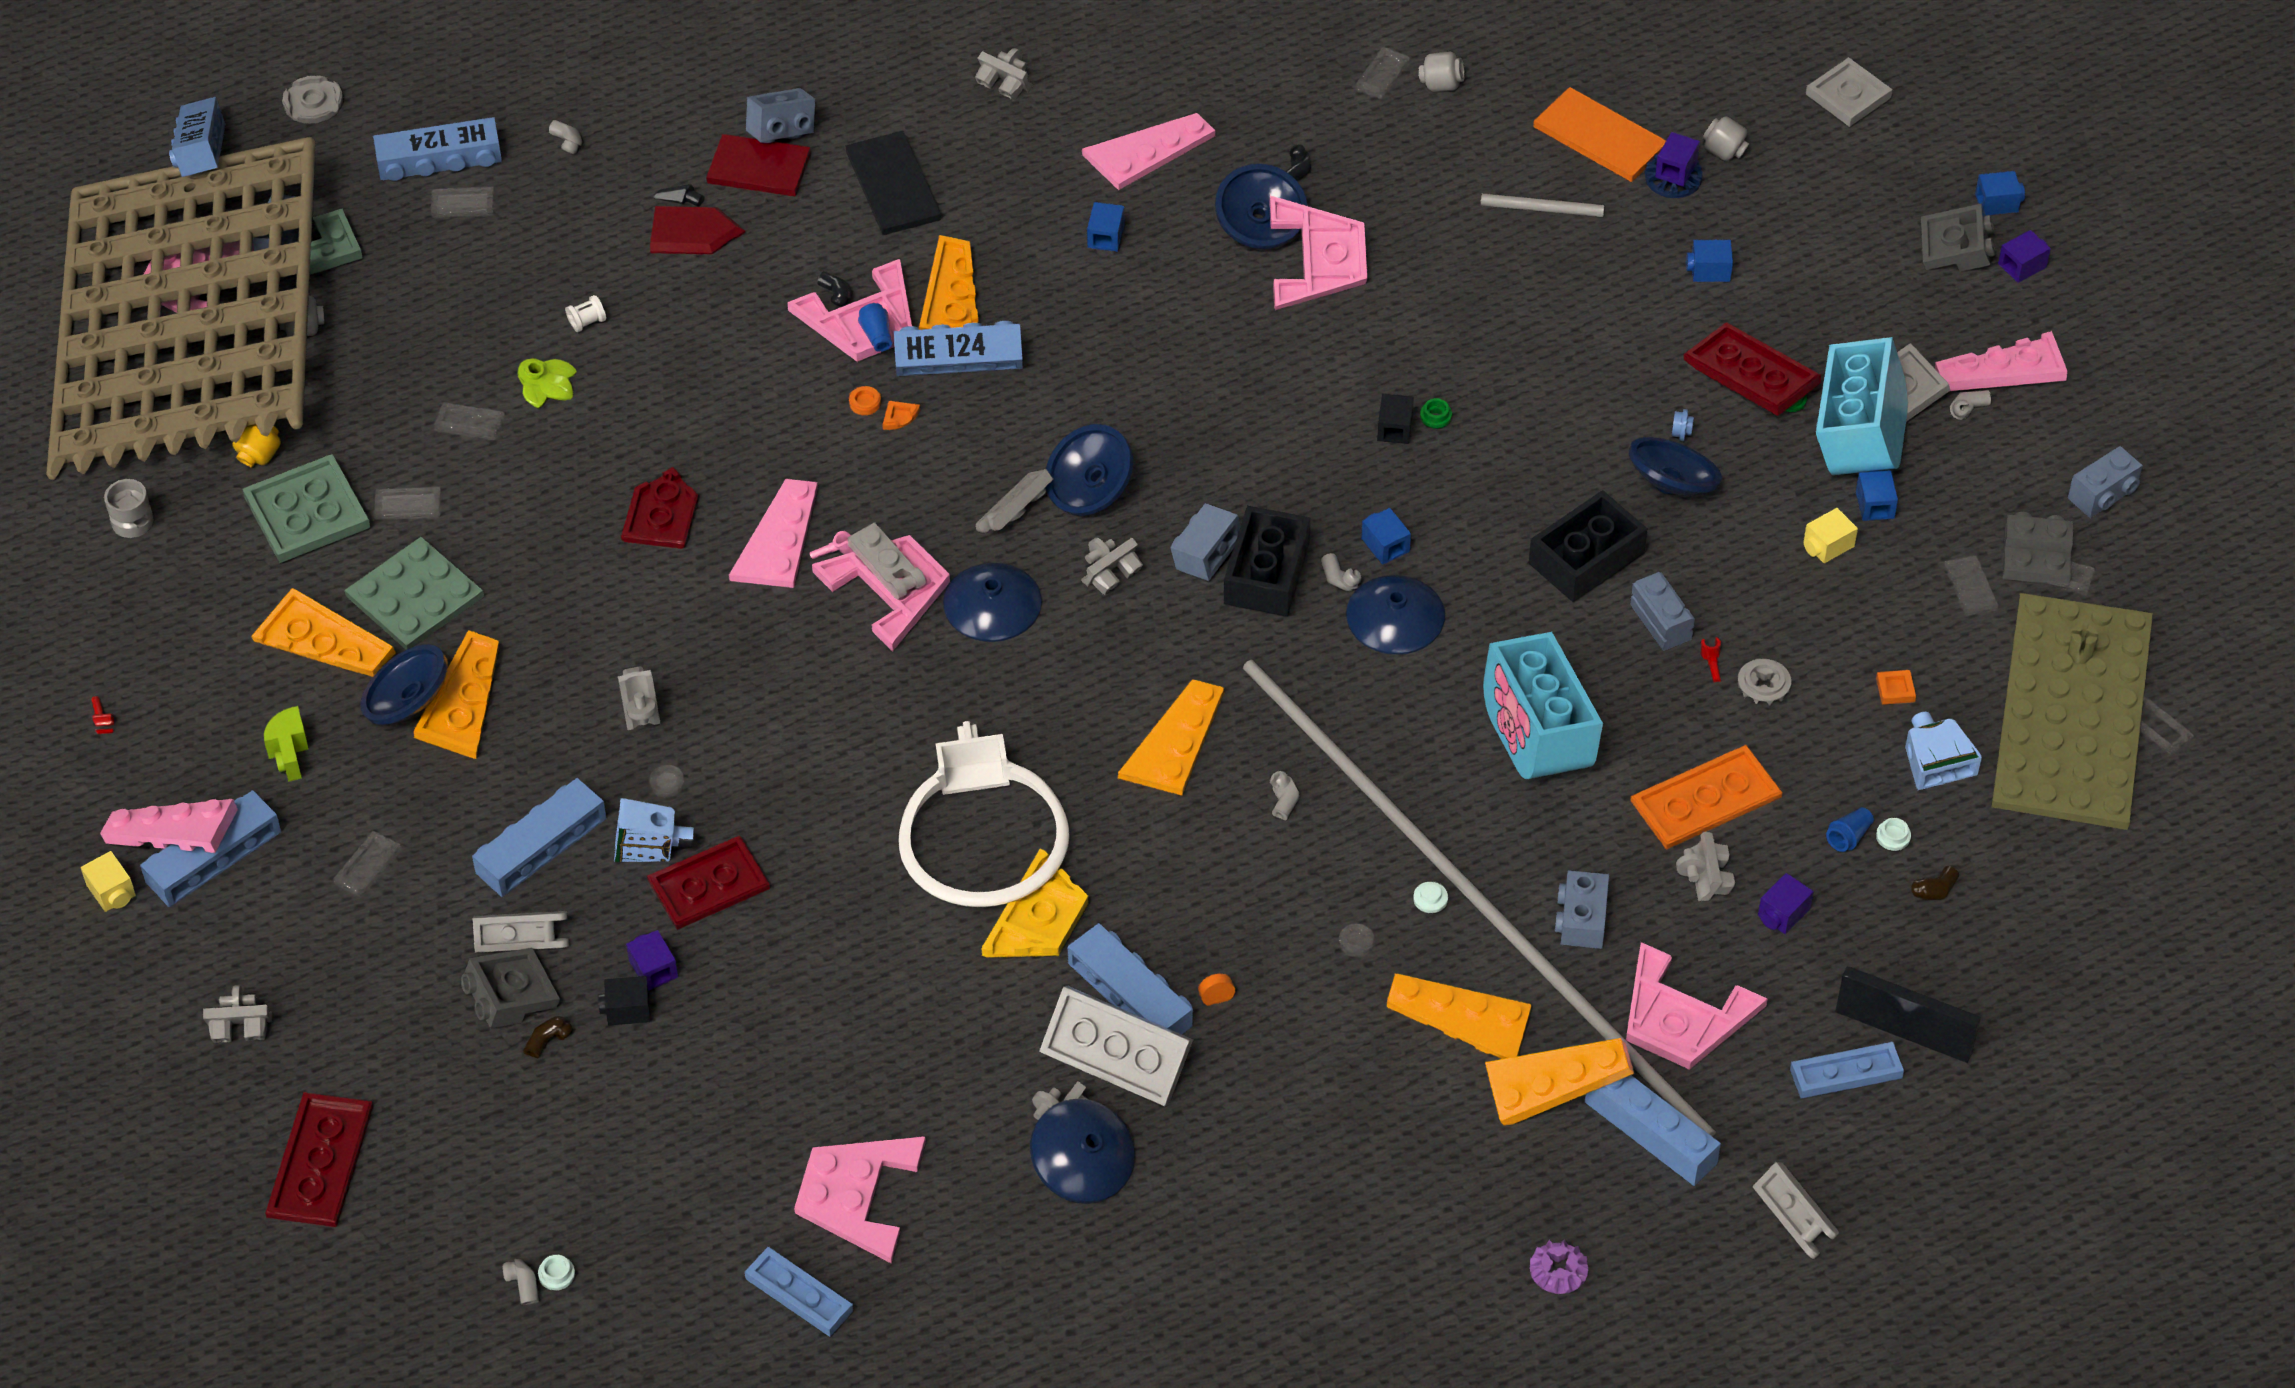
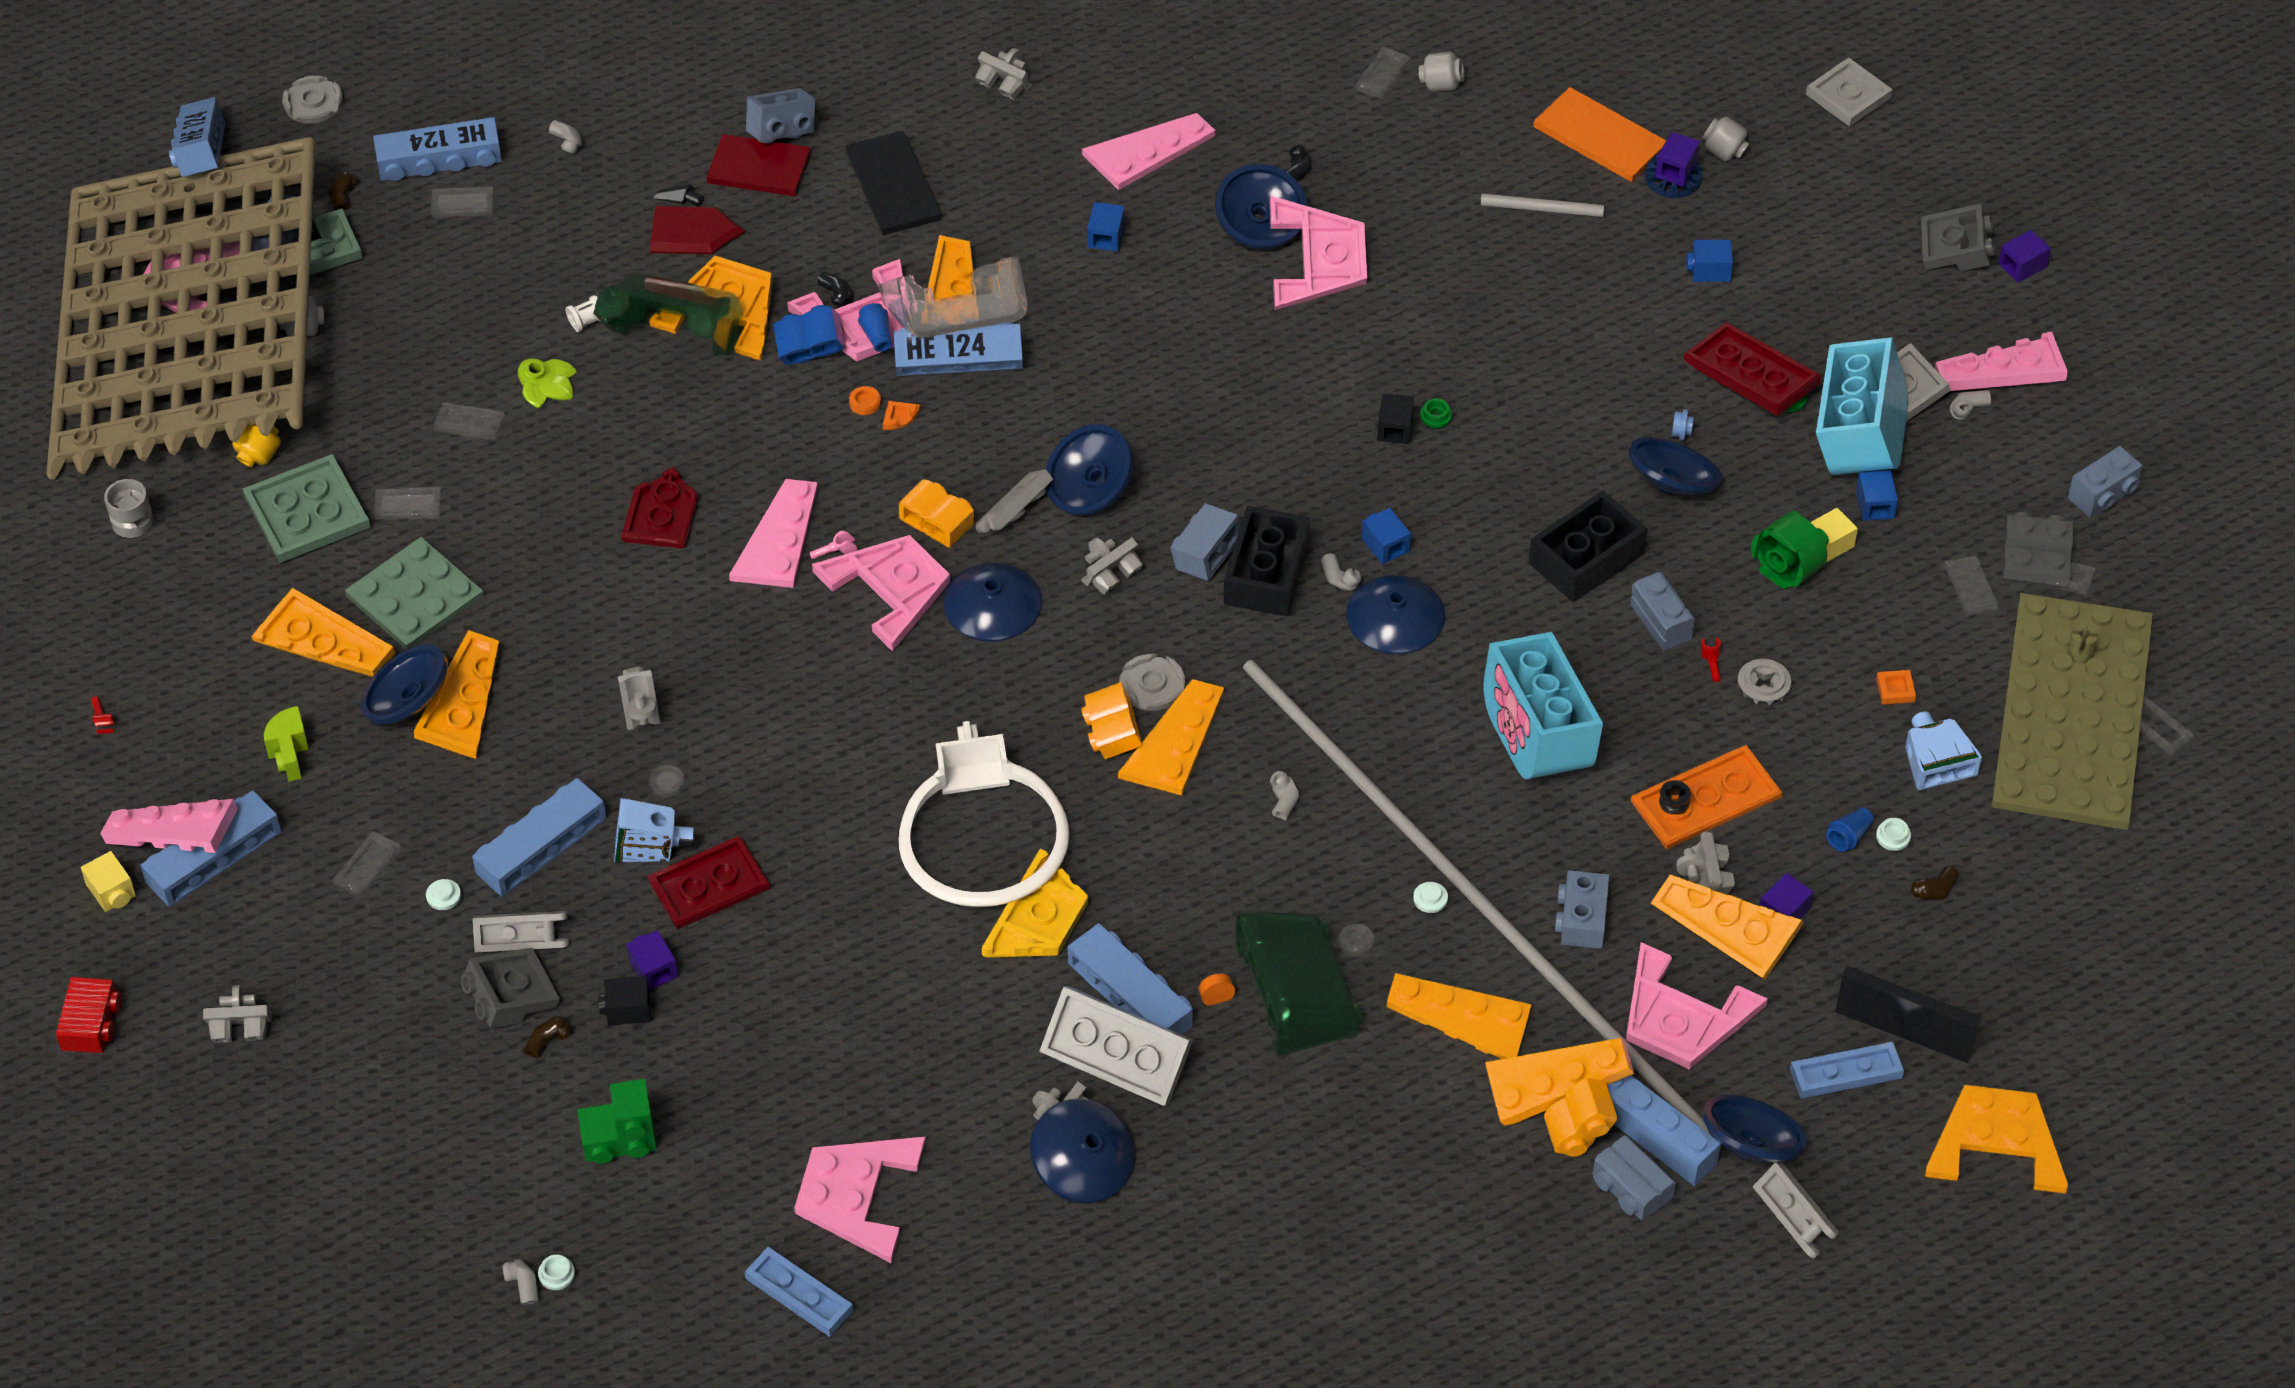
(88, 1014): none -> red brick
(319, 1159): dark red tile -> none
(339, 187): none -> dark brown arm
(443, 894): none -> light aqua plate
(618, 1127): none -> green brick
(709, 311): none -> clear green windscreen
(752, 289): none -> light orange wing
(808, 335): none -> blue brick
(885, 561): light grey plate -> none
(936, 512): none -> light orange brick
(995, 299): none -> clear windscreen
(1111, 721): none -> light orange brick
(1151, 691): none -> light grey tile
(1297, 979): none -> clear green windscreen
(1561, 1280): medium lavender gear -> none
(1580, 1117): none -> light orange brick
(1633, 1178): none -> sand blue brick
(1671, 806): none -> black bush
(1736, 927): none -> light orange wing
(1753, 1129): none -> dark blue dish
(1787, 543): none -> green brick
(1999, 192): blue brick -> none
(2001, 1124): none -> light orange wing

